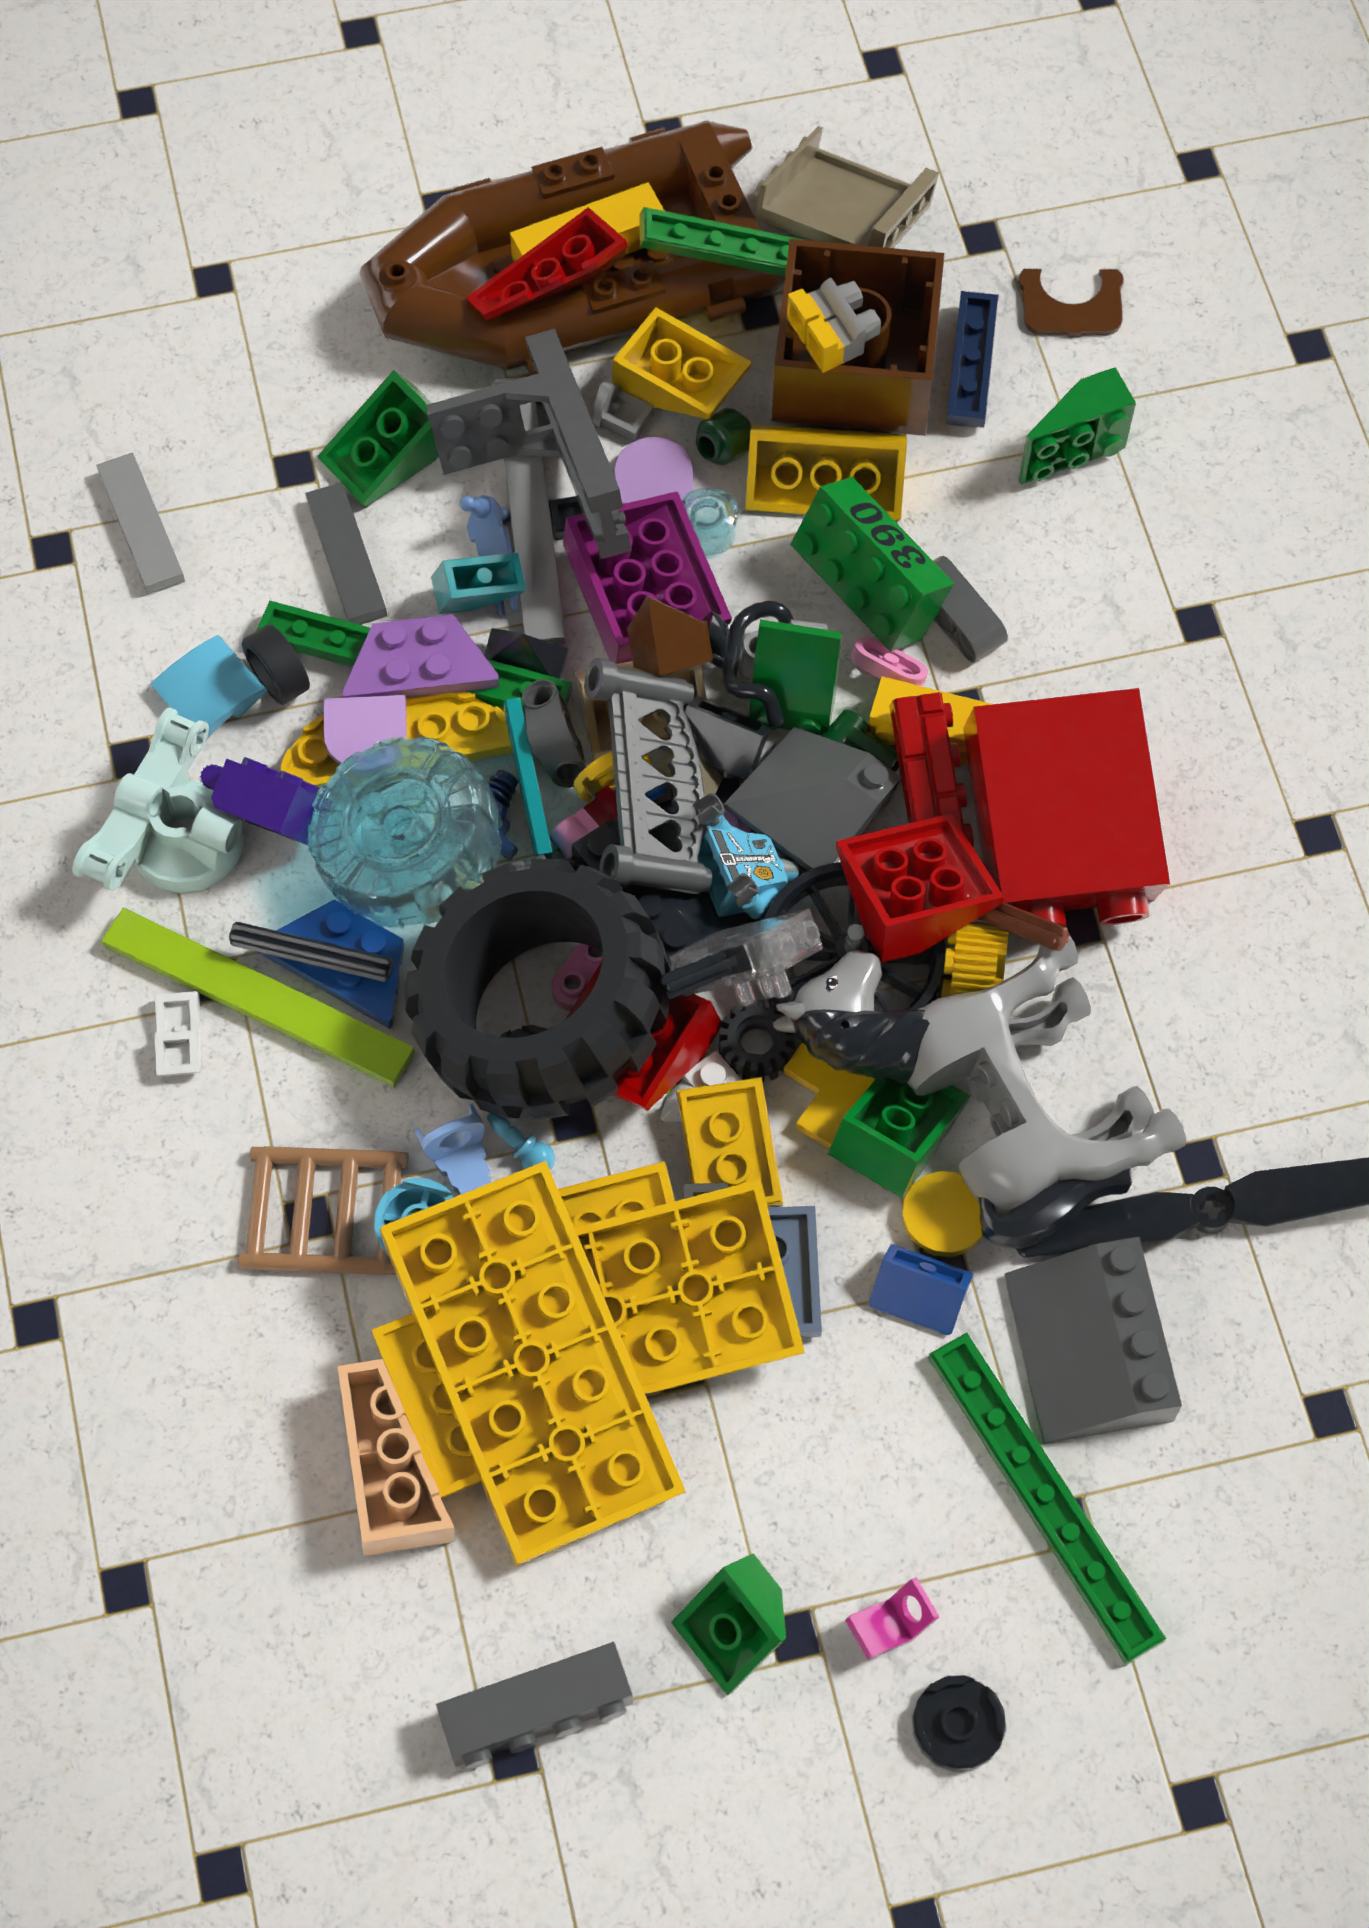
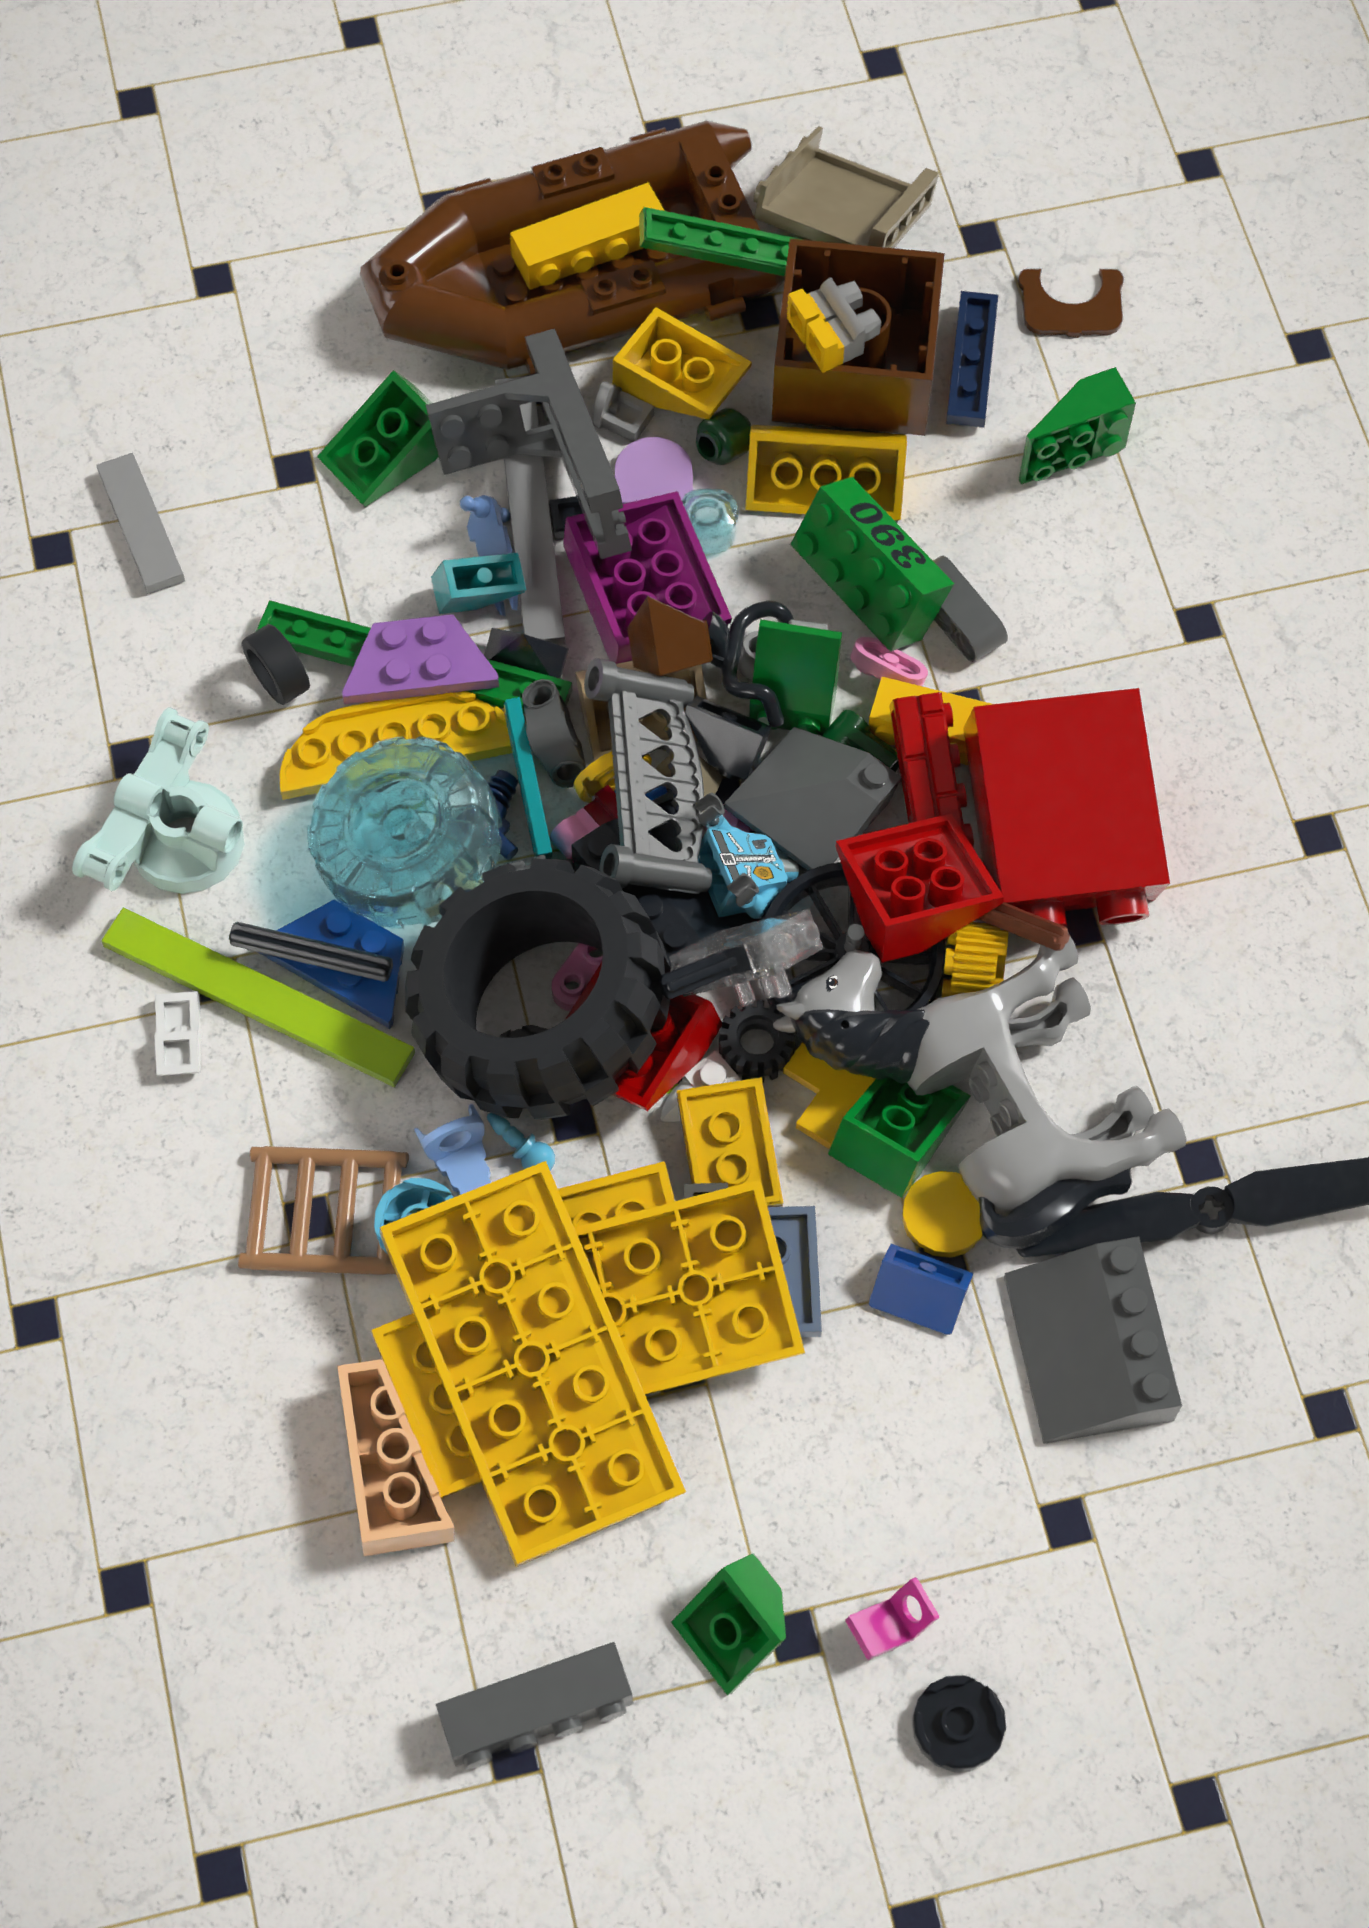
(209, 684): medium azure slope -> none
(262, 796): dark purple hinge -> none
(346, 554): dark grey tile -> none
(360, 722): lavender tile -> none
(559, 262): red wedge -> none
(1047, 1499): green tile -> none

